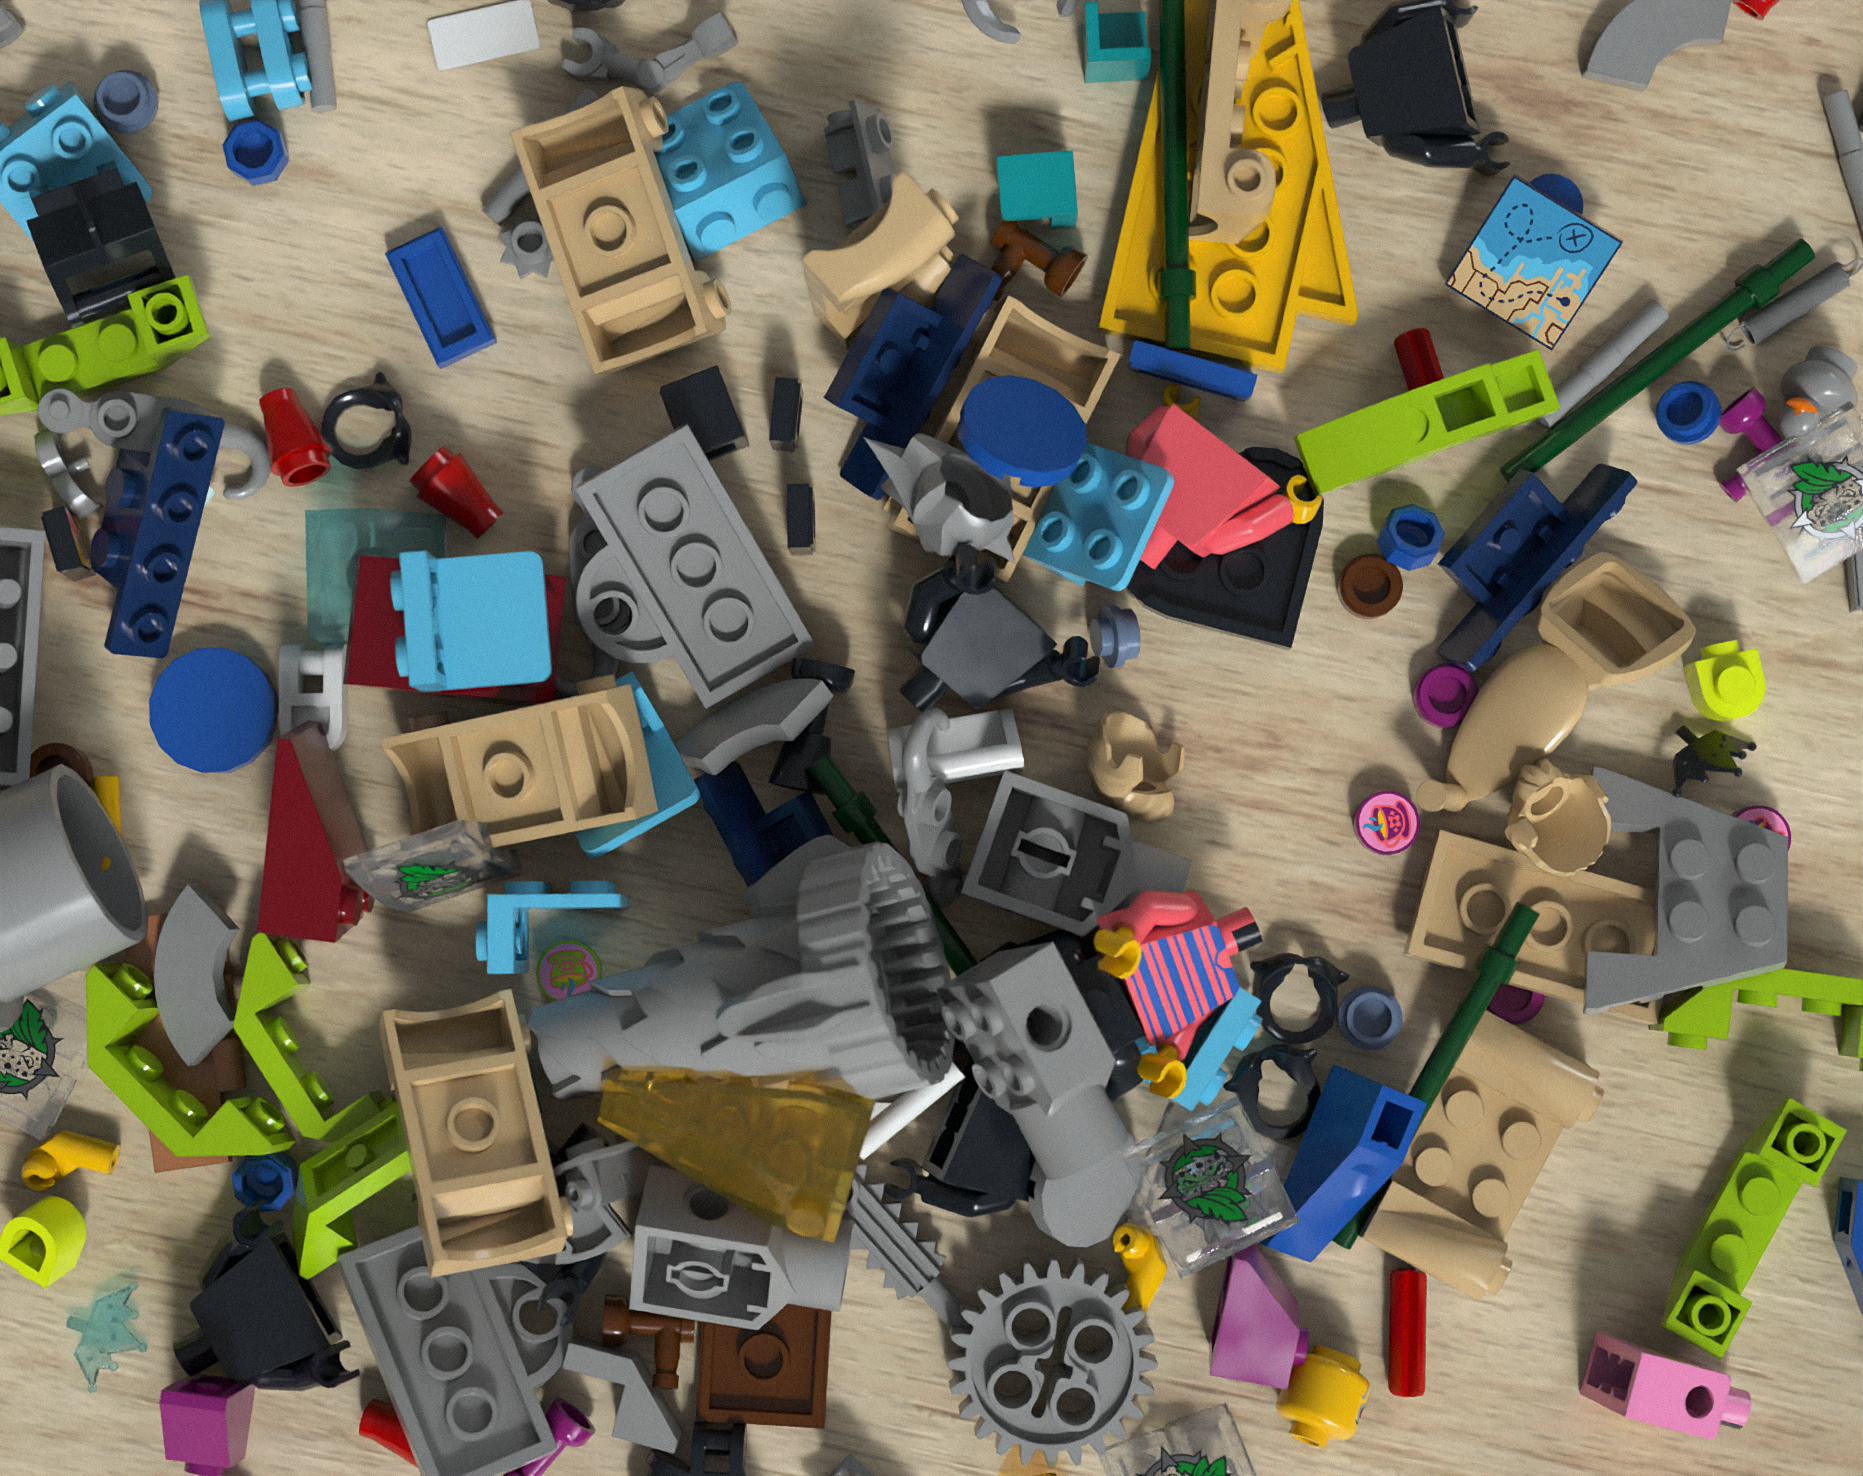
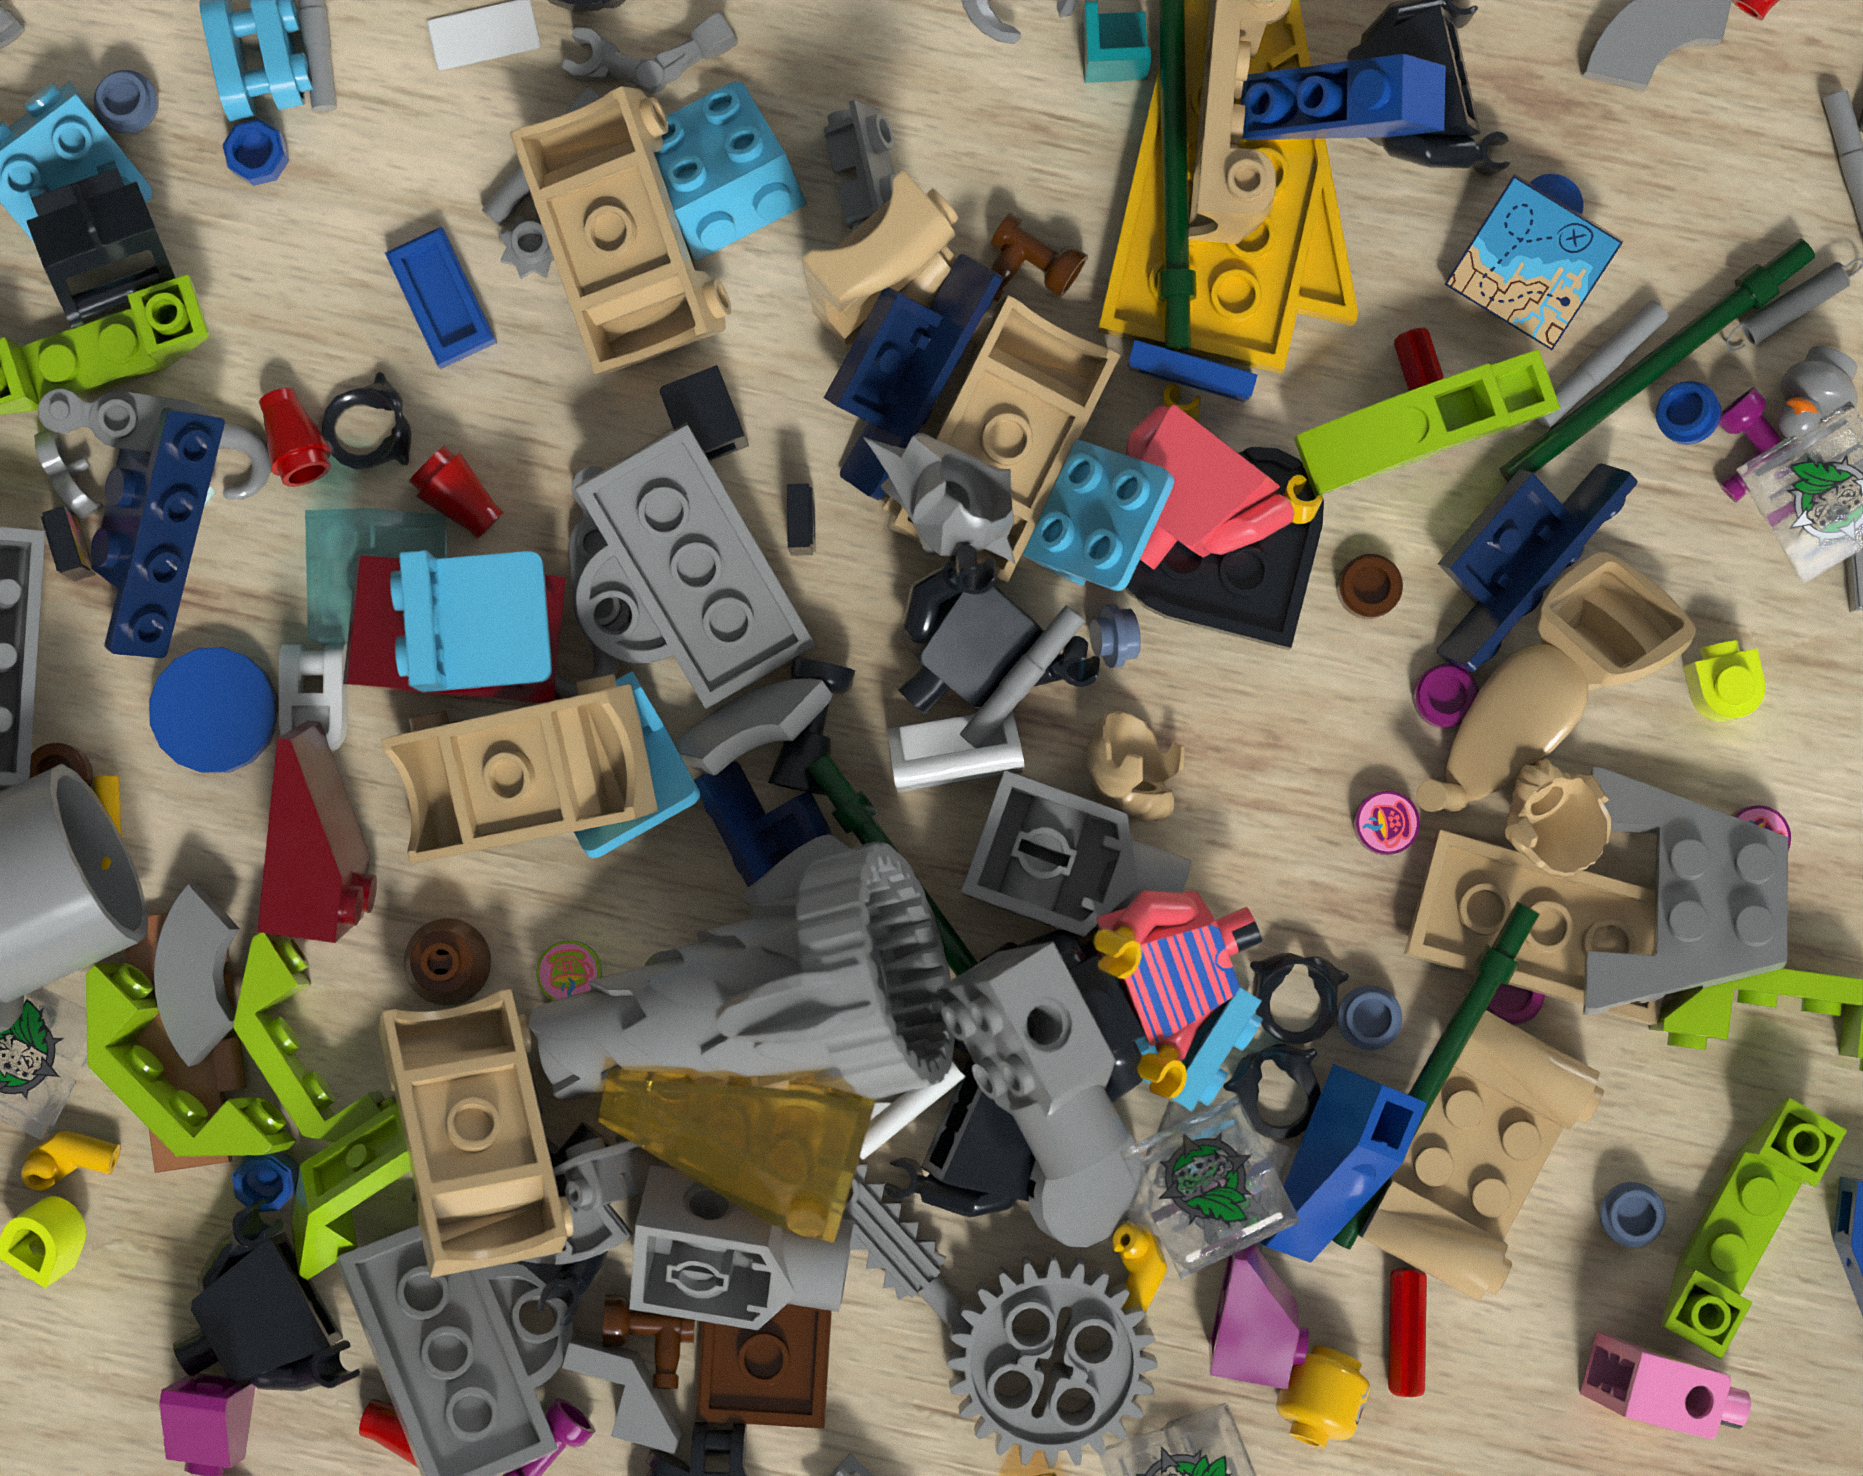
(105, 1334): clear light blue piece -> none
(433, 866): clear slope -> none
(466, 963): none -> reddish brown cone
(505, 934): medium azure bracket -> none
(786, 414): black tile -> none
(927, 813): light grey piece -> none
(1022, 430): blue tile -> none
(1022, 677): none -> light grey piece
(1038, 187): teal panel -> none
(1346, 100): none -> blue slope
(1410, 537): blue tile -> none
(1632, 1214): none -> sand blue plate
(1707, 753): black piece -> none

